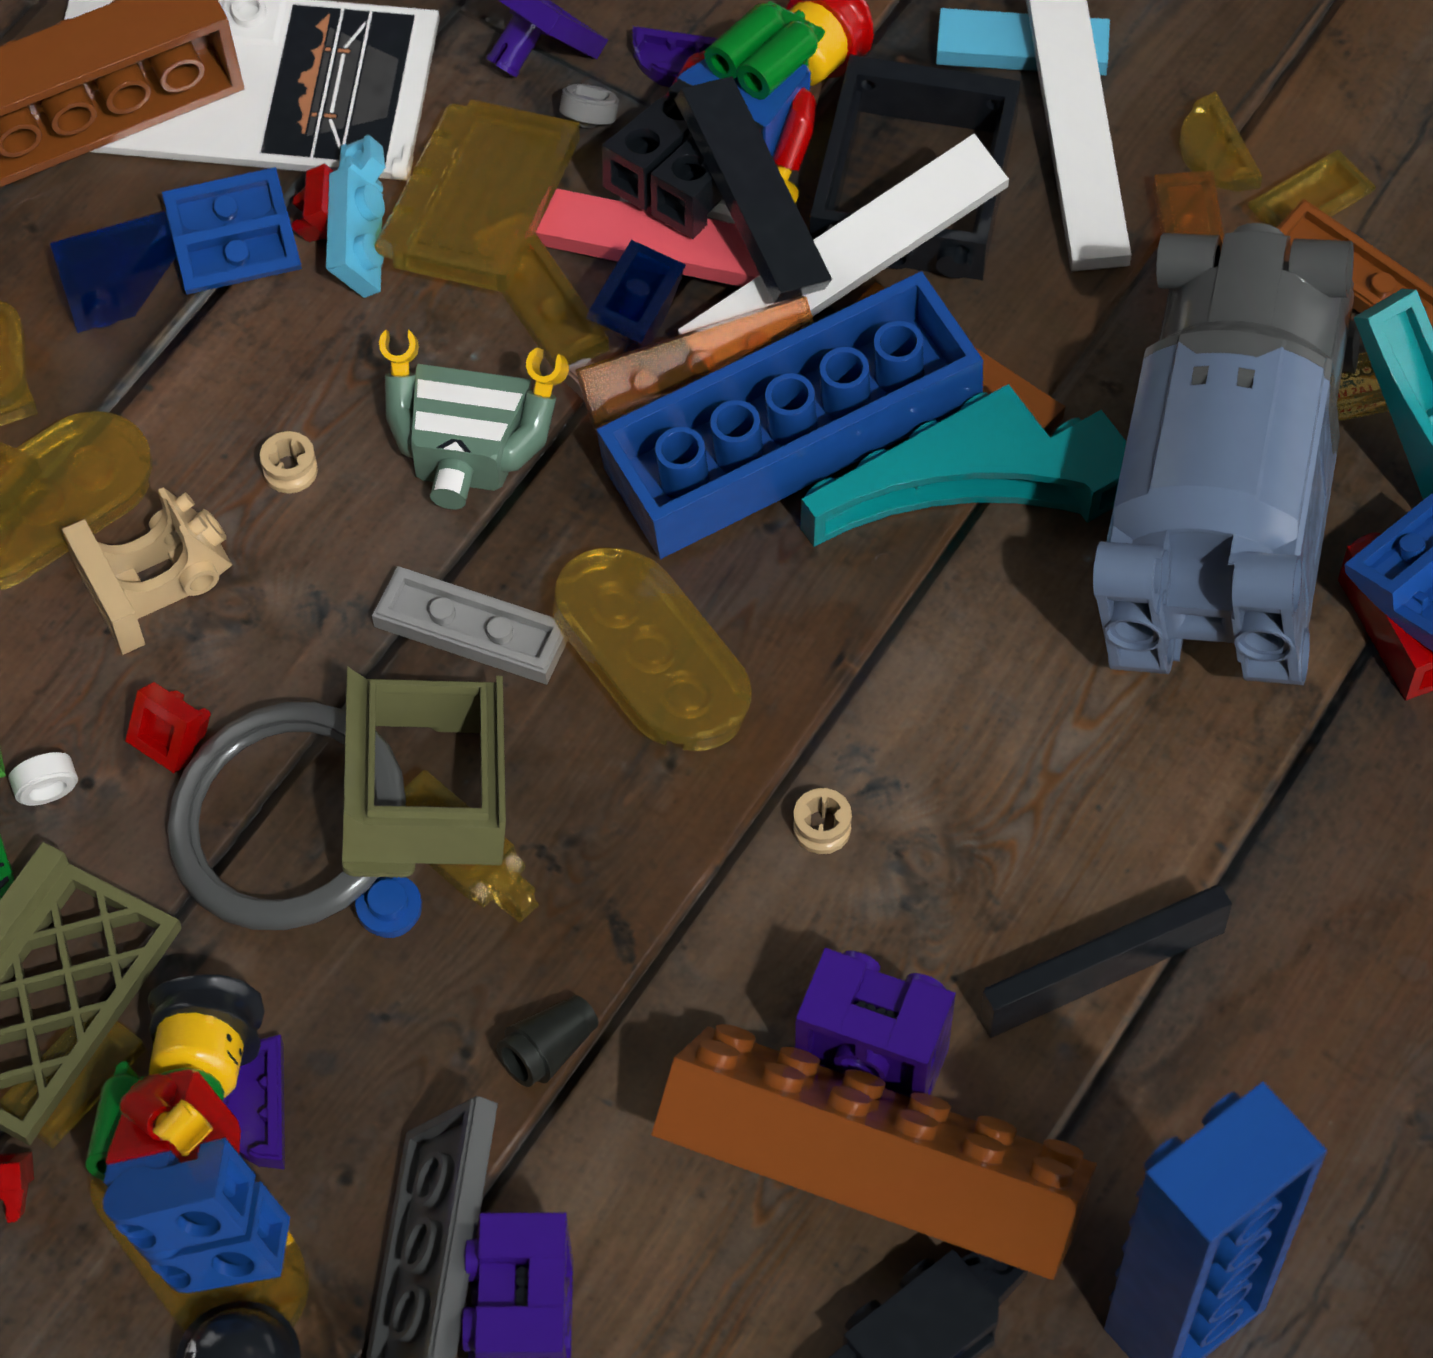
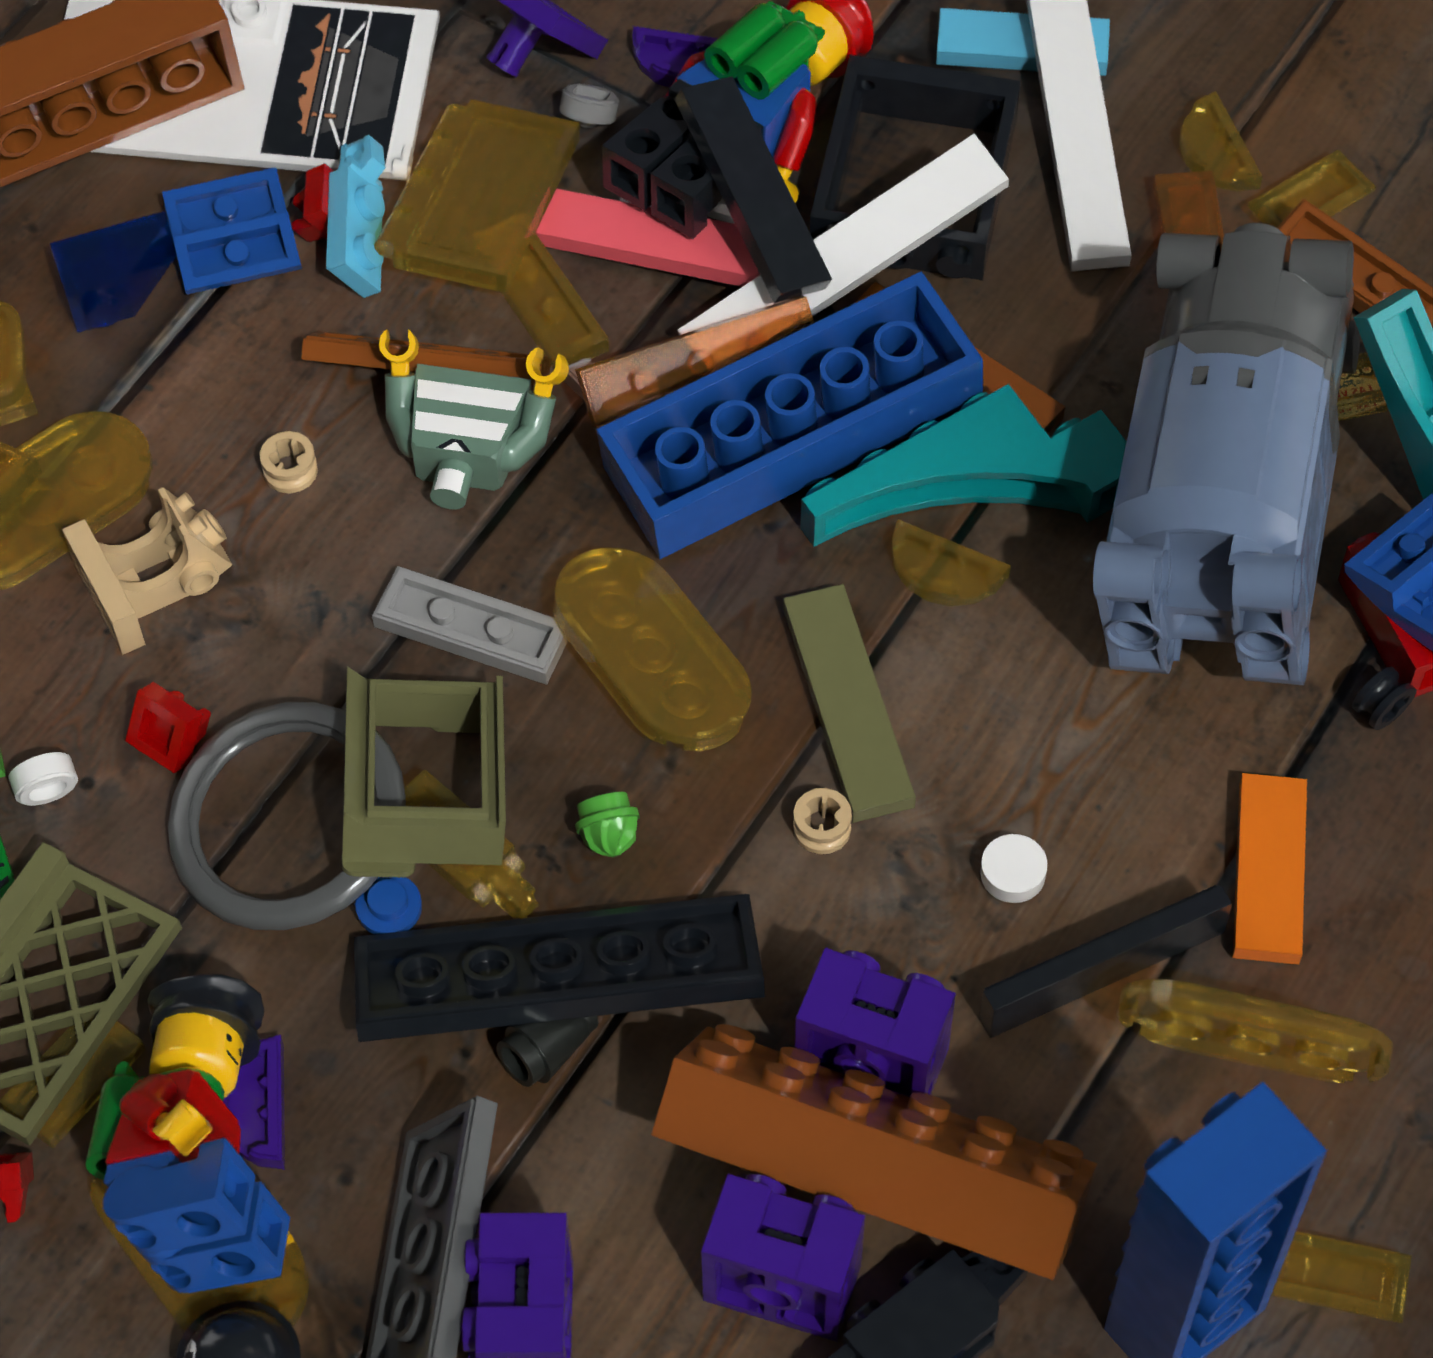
(365, 352): none -> dark orange tile
(556, 967): none -> black tile
(607, 823): none -> bright green plate
(637, 295): clear blue slope -> none
(782, 1255): none -> dark purple piece
(848, 703): none -> olive tile
(943, 569): none -> clear yellow tile
(1013, 868): none -> white tile
(1254, 1031): none -> clear yellow tile
(1270, 869): none -> orange tile
(1345, 1277): none -> clear yellow tile
(1384, 698): none -> black bush

